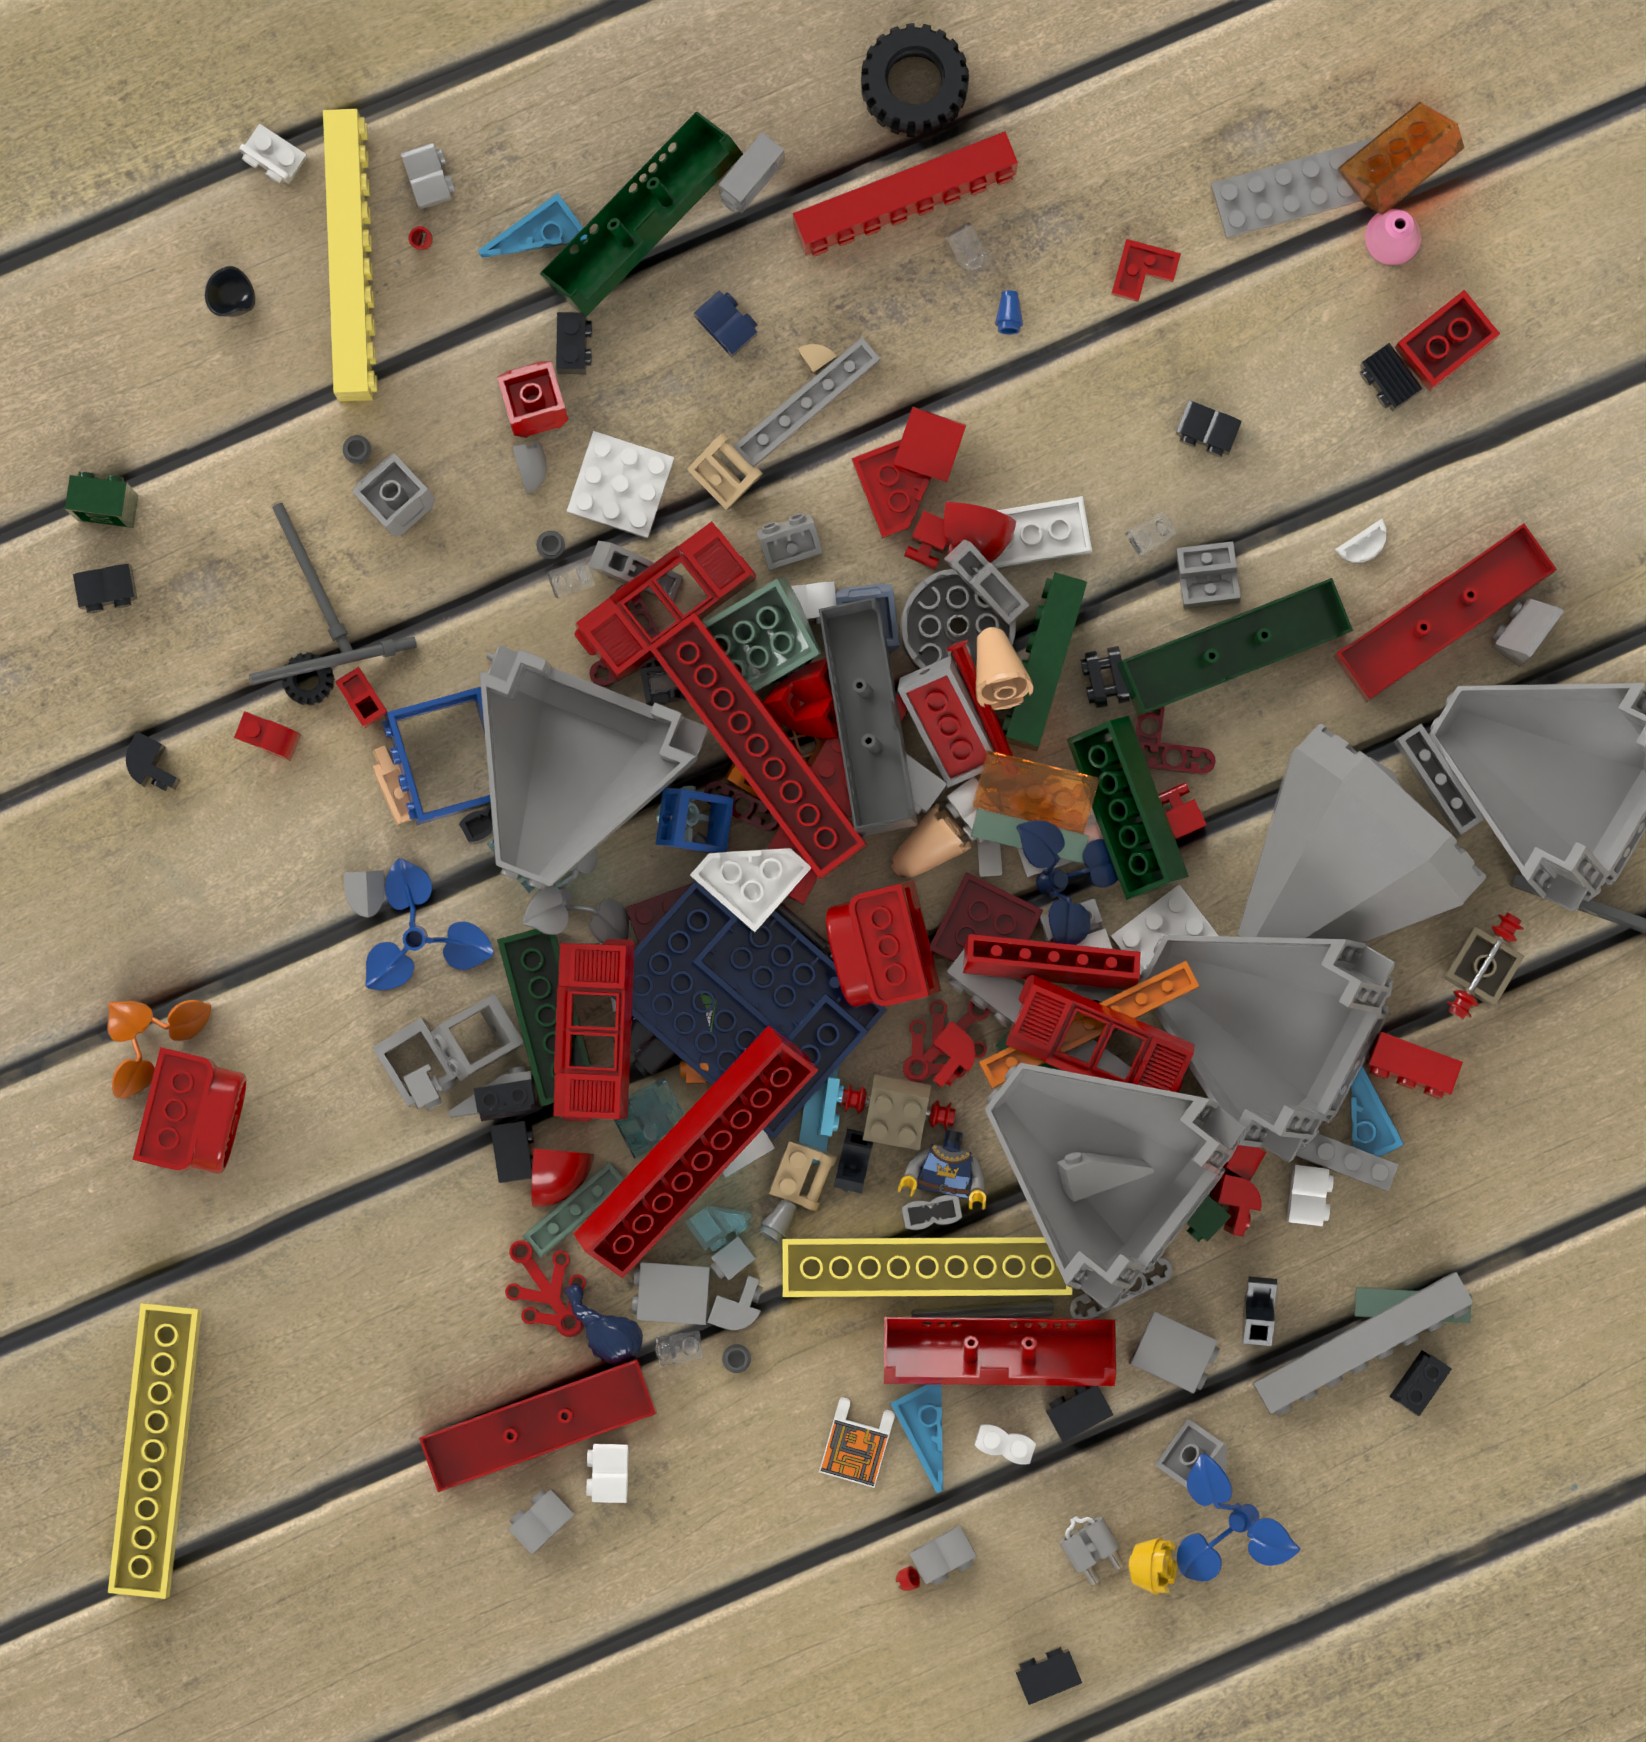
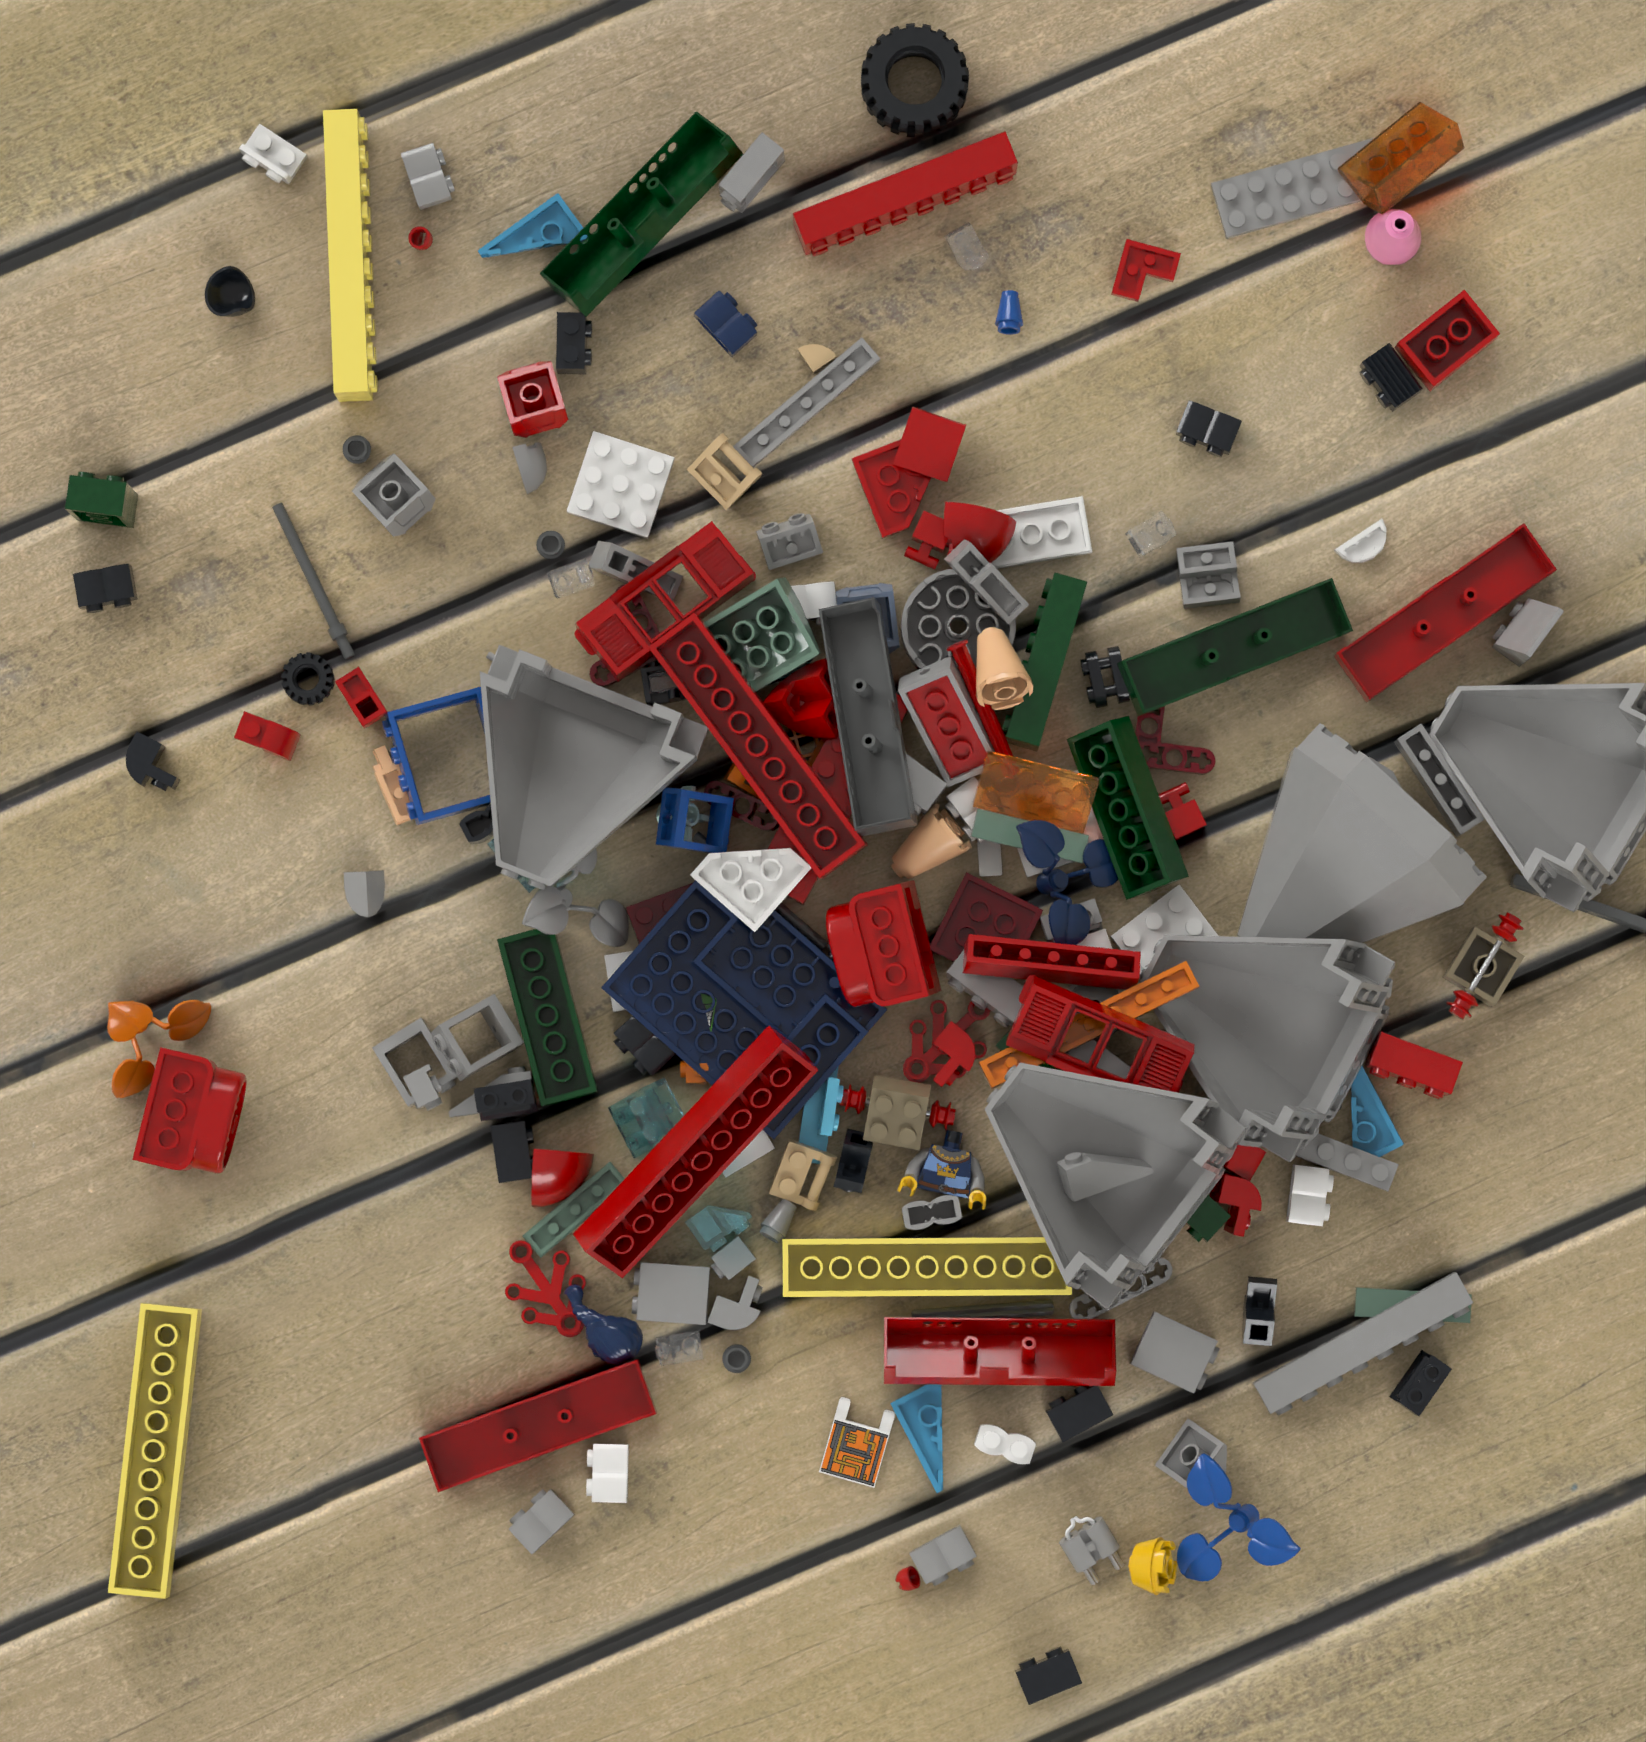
(385, 648): dark grey bar -> none
(389, 966): blue plant -> none
(593, 970): red piece -> none

